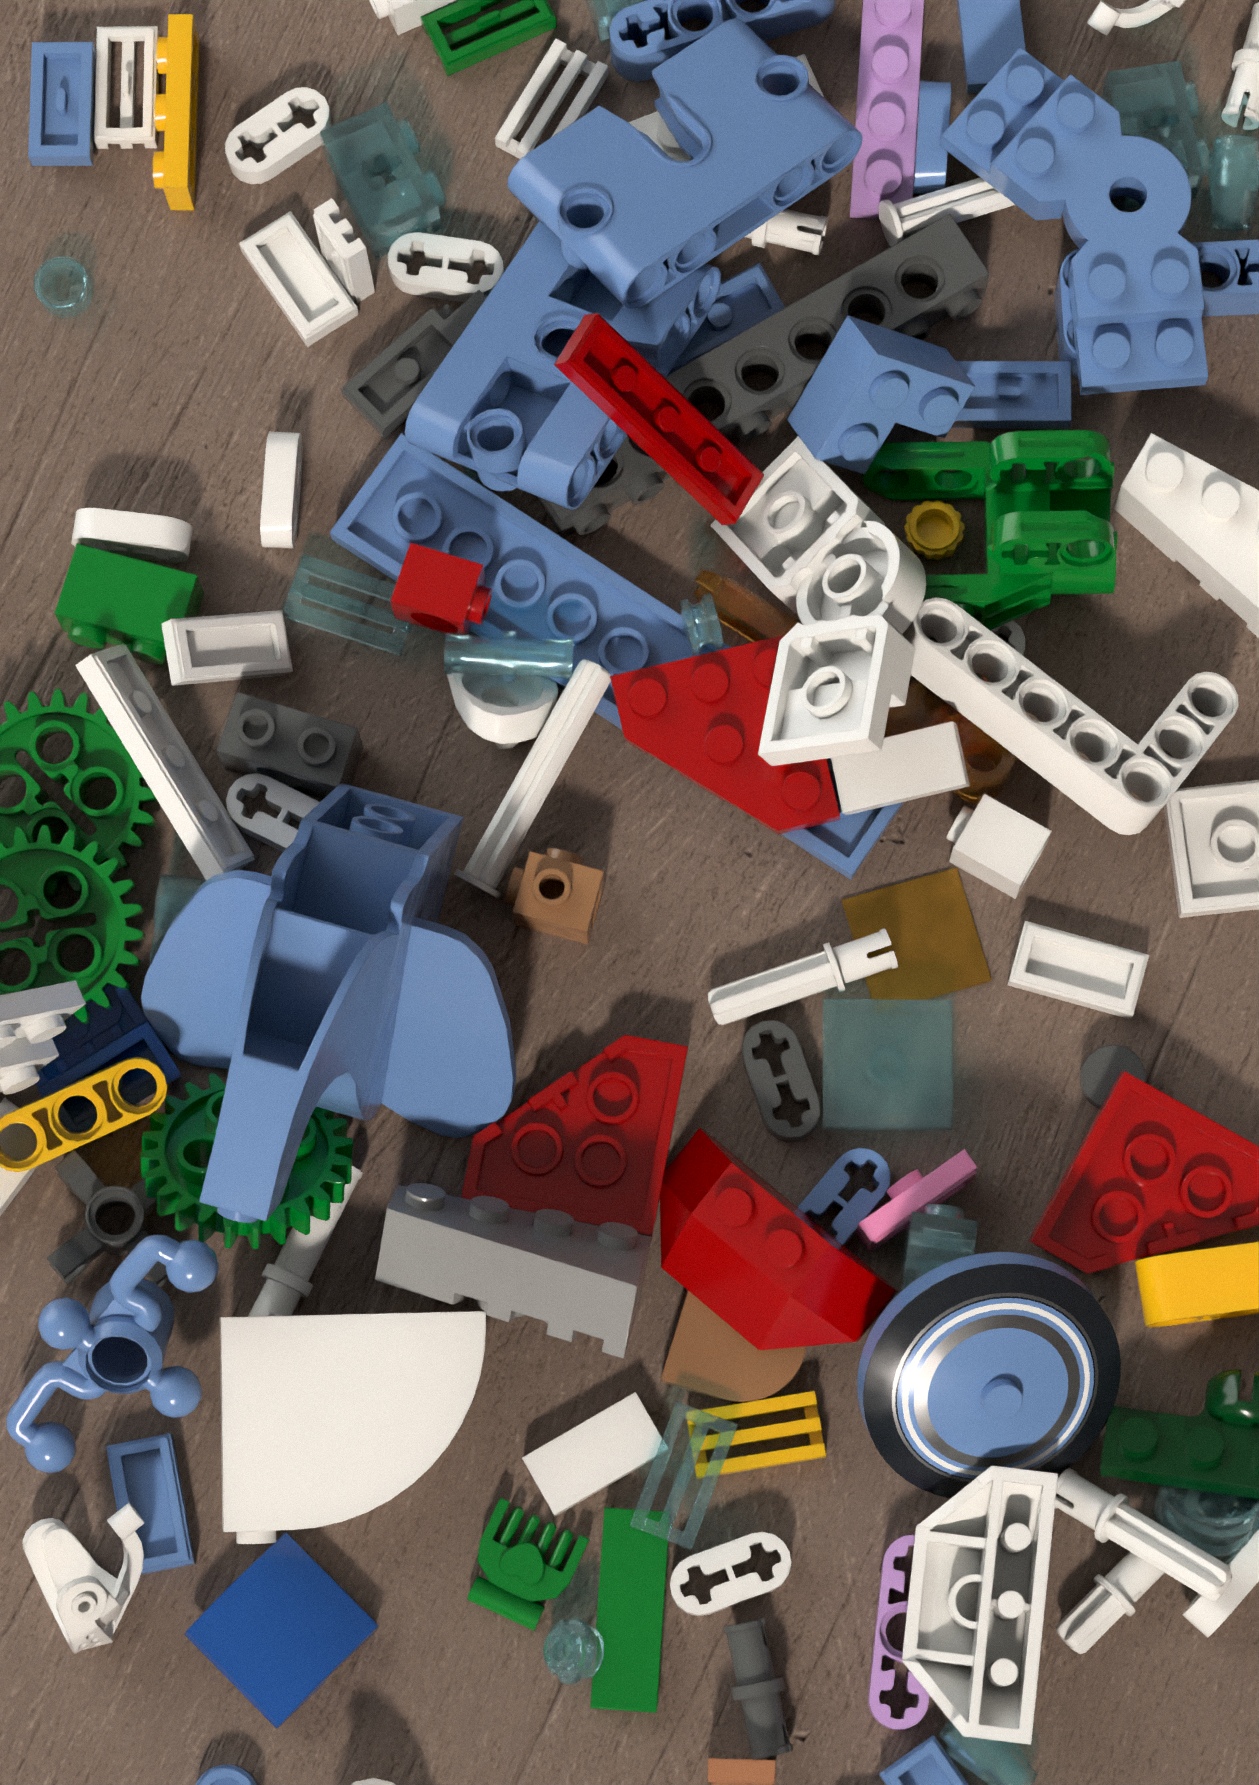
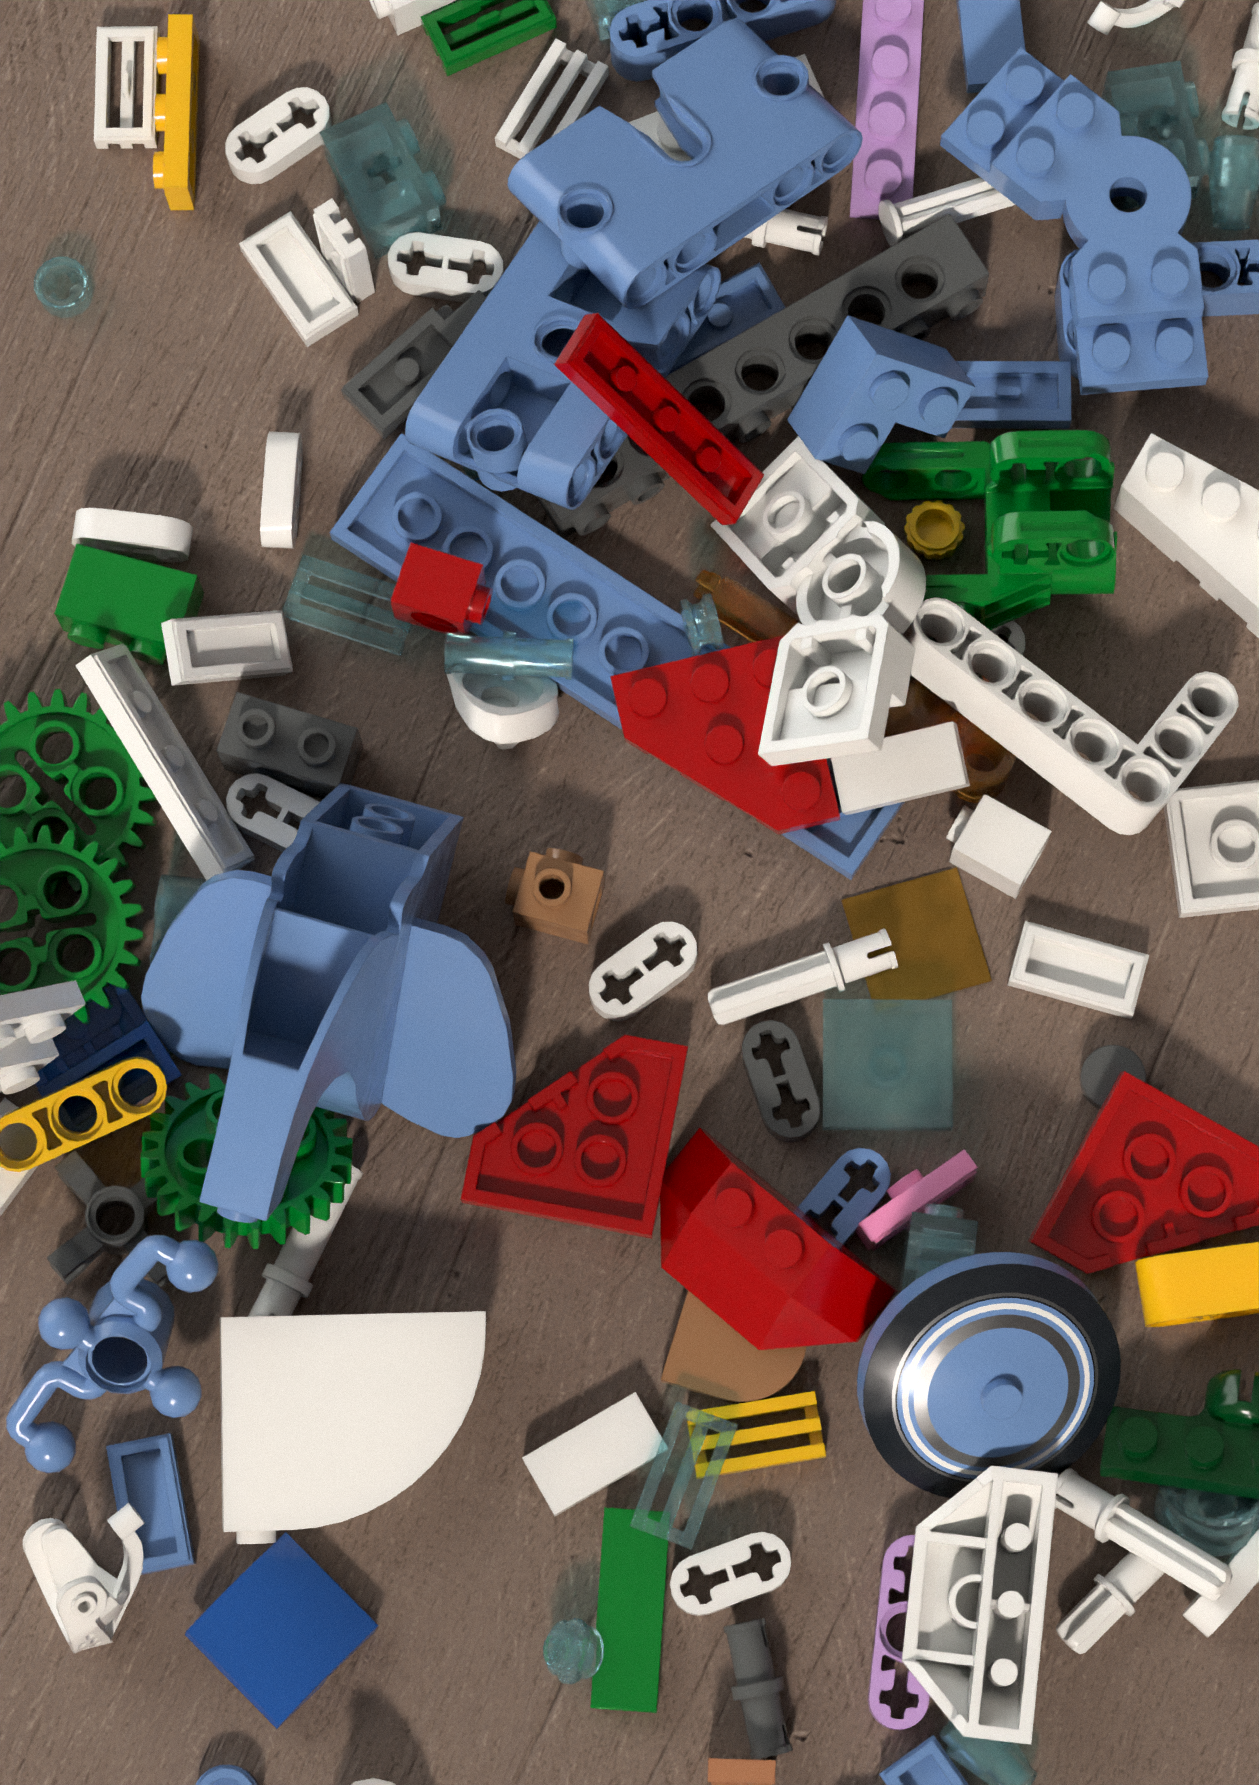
(62, 104): medium blue plate -> none
(516, 1262): light grey wedge -> none
(520, 1572): green piece -> none
(536, 777): white axle -> none
(633, 959): none -> white beam
(931, 123): medium blue beam -> none

